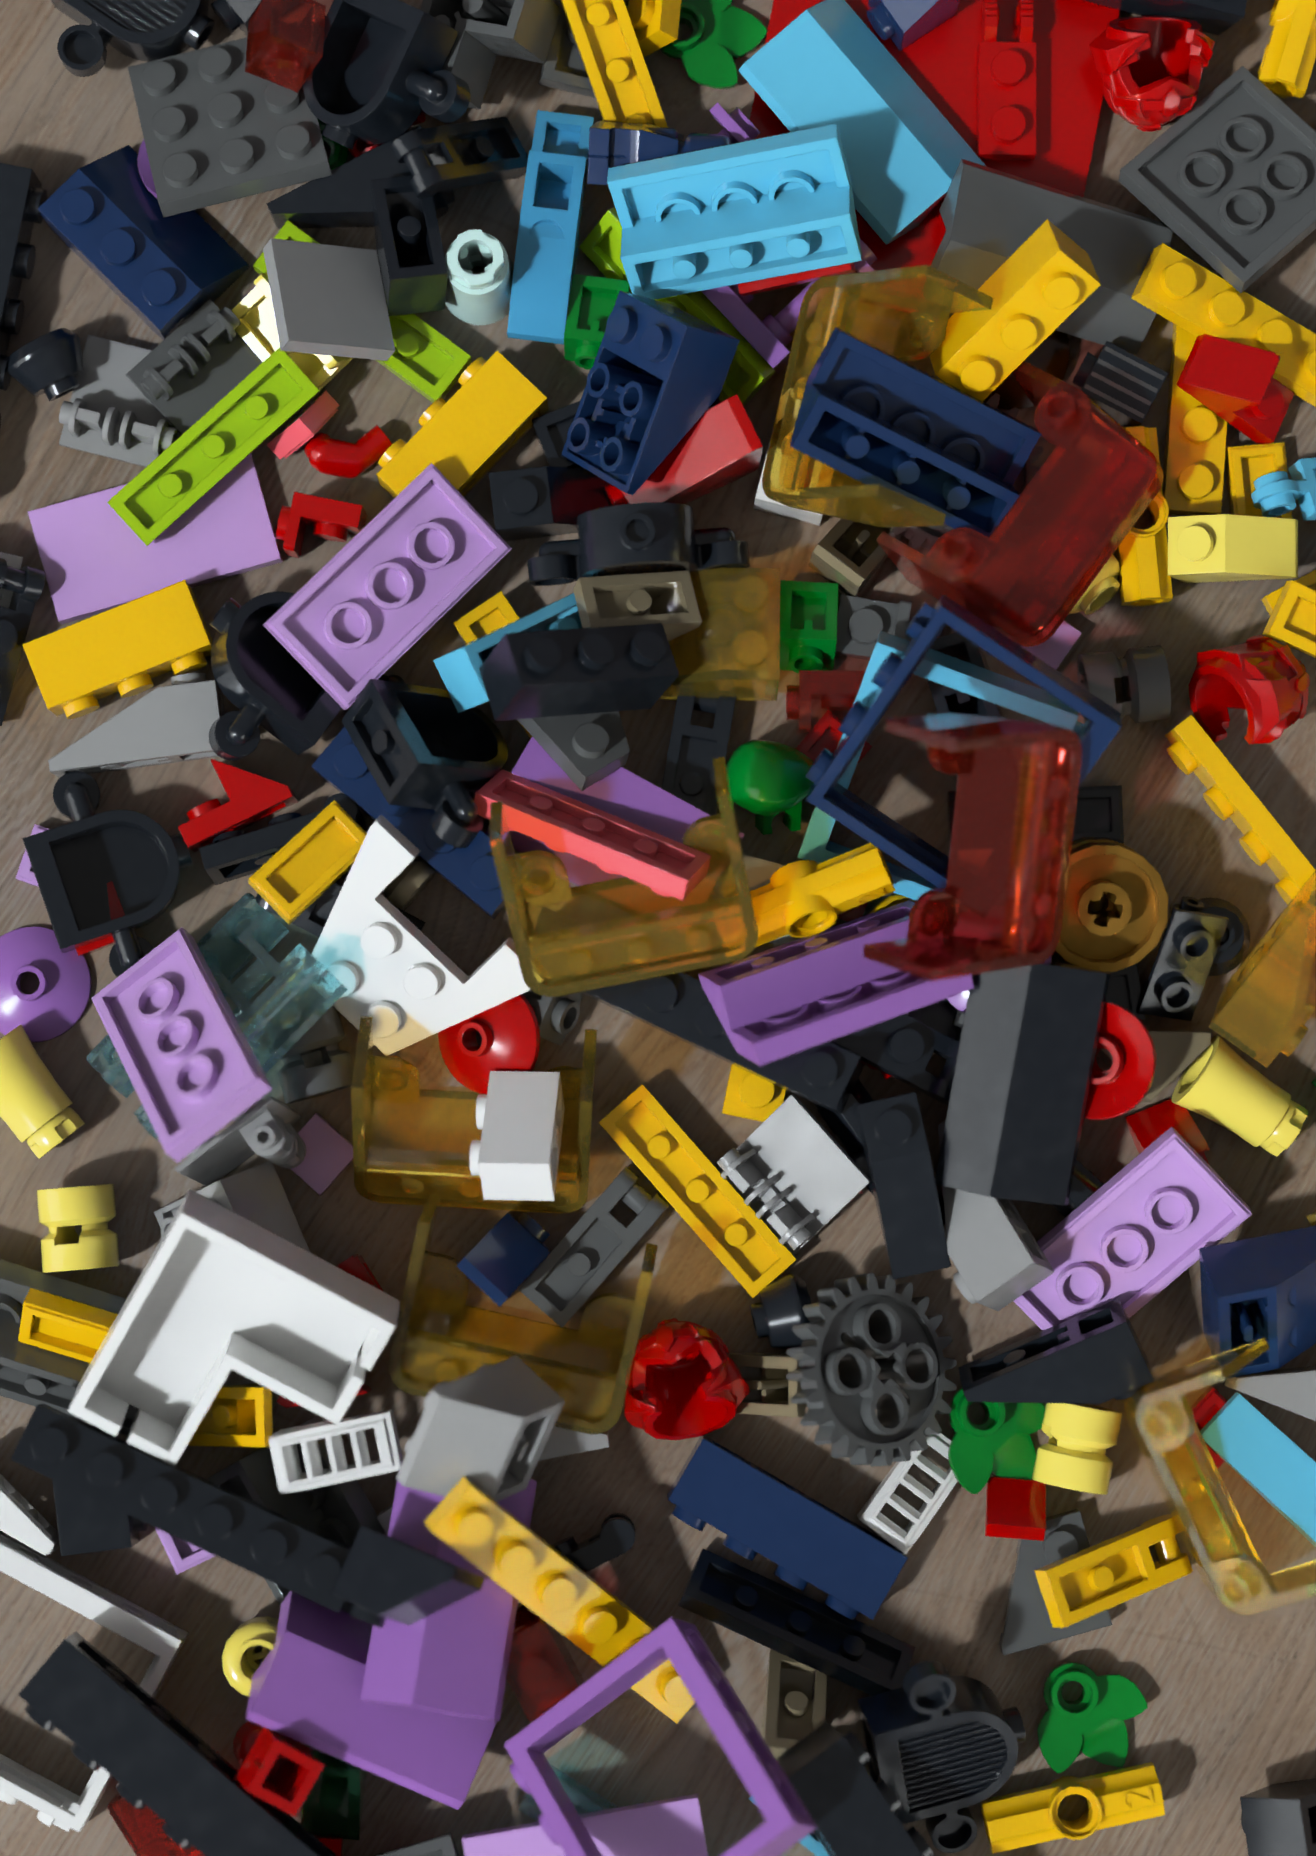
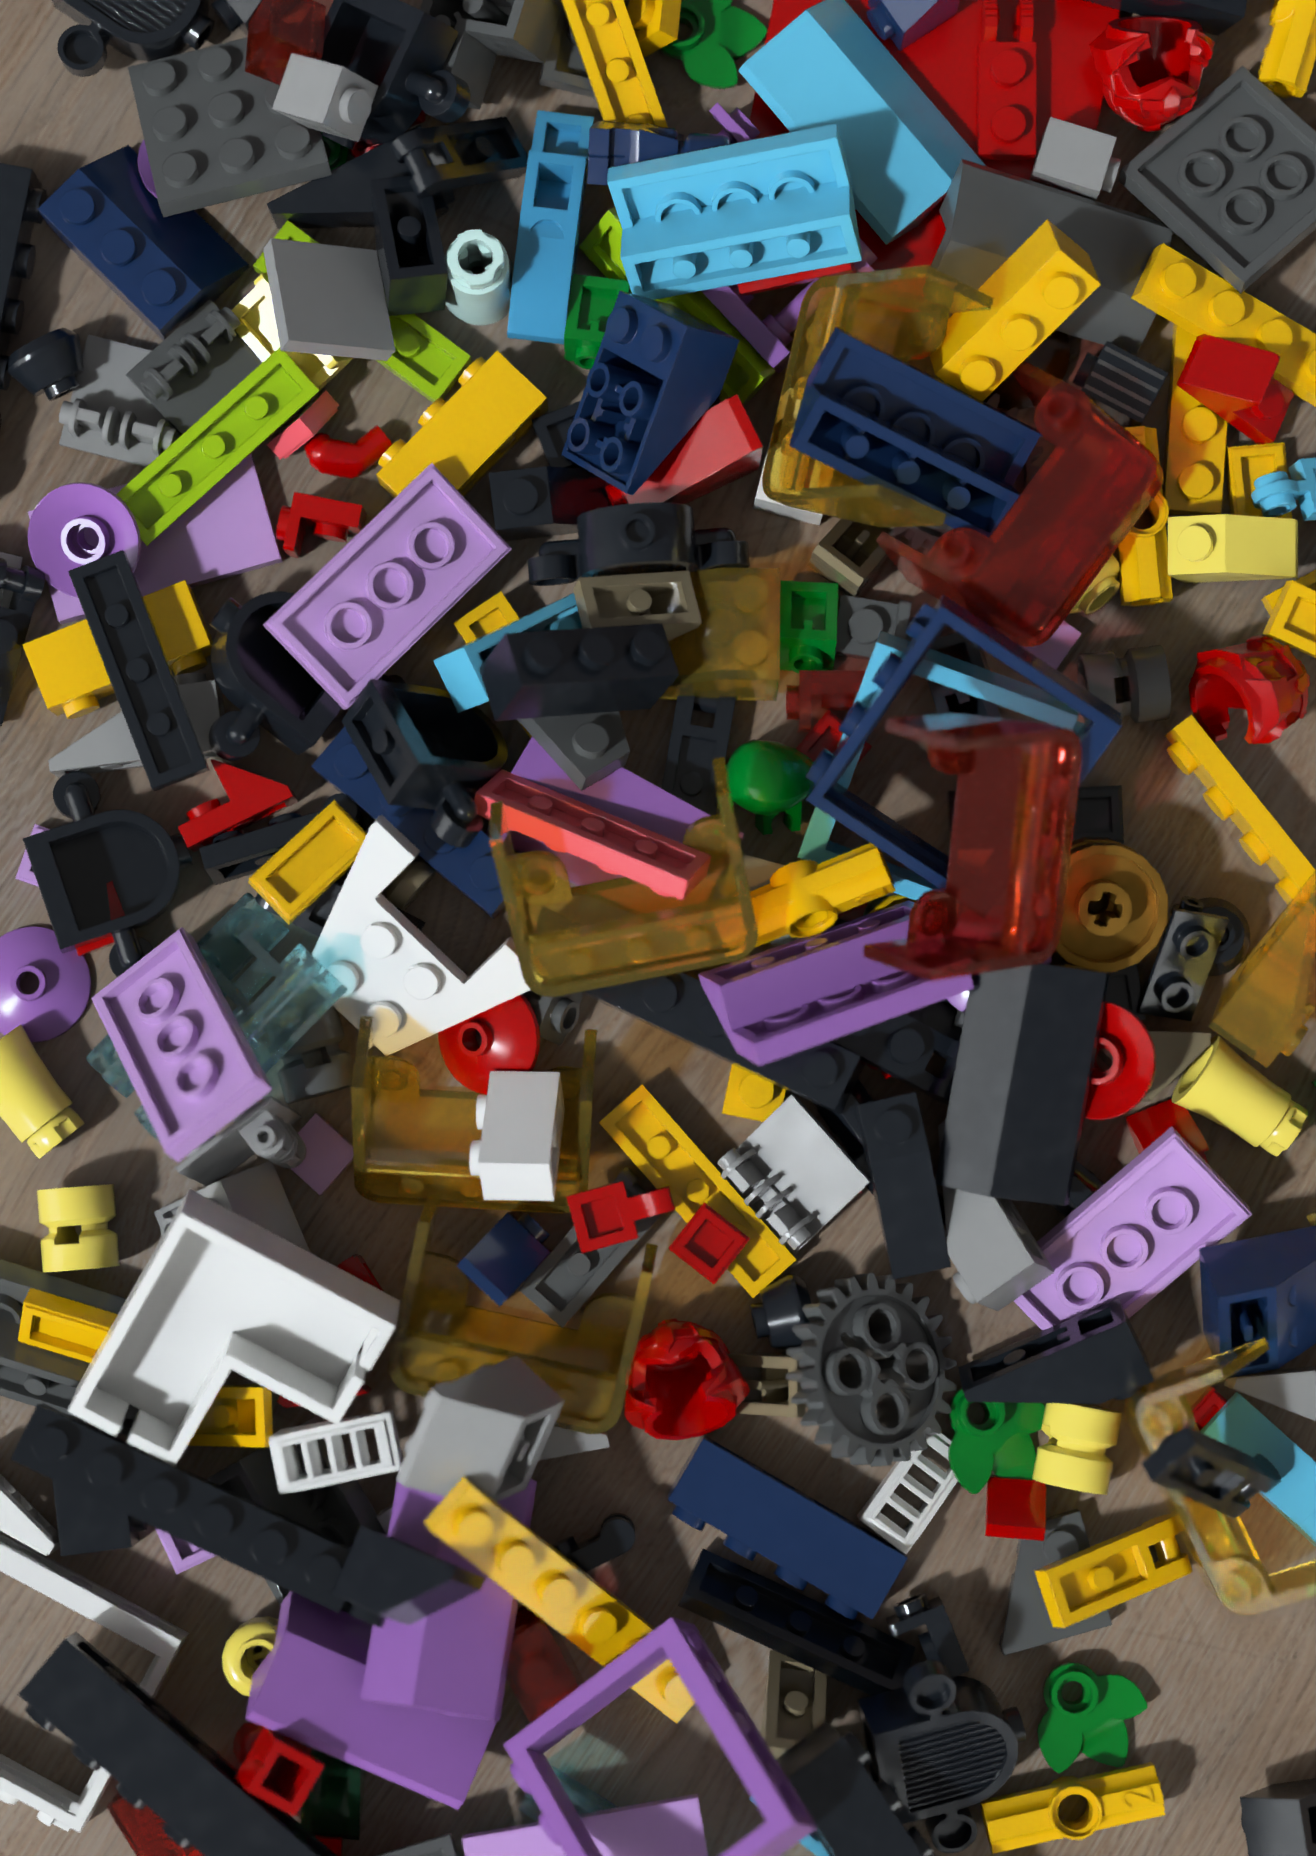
(59, 527): none -> medium lavender dish
(138, 670): none -> black plate
(325, 97): none -> light grey brick
(609, 1215): none -> red plate
(709, 1243): none -> red tile
(940, 1639): none -> black bracket
(1075, 159): none -> light grey brick
(1210, 1471): none -> black plate

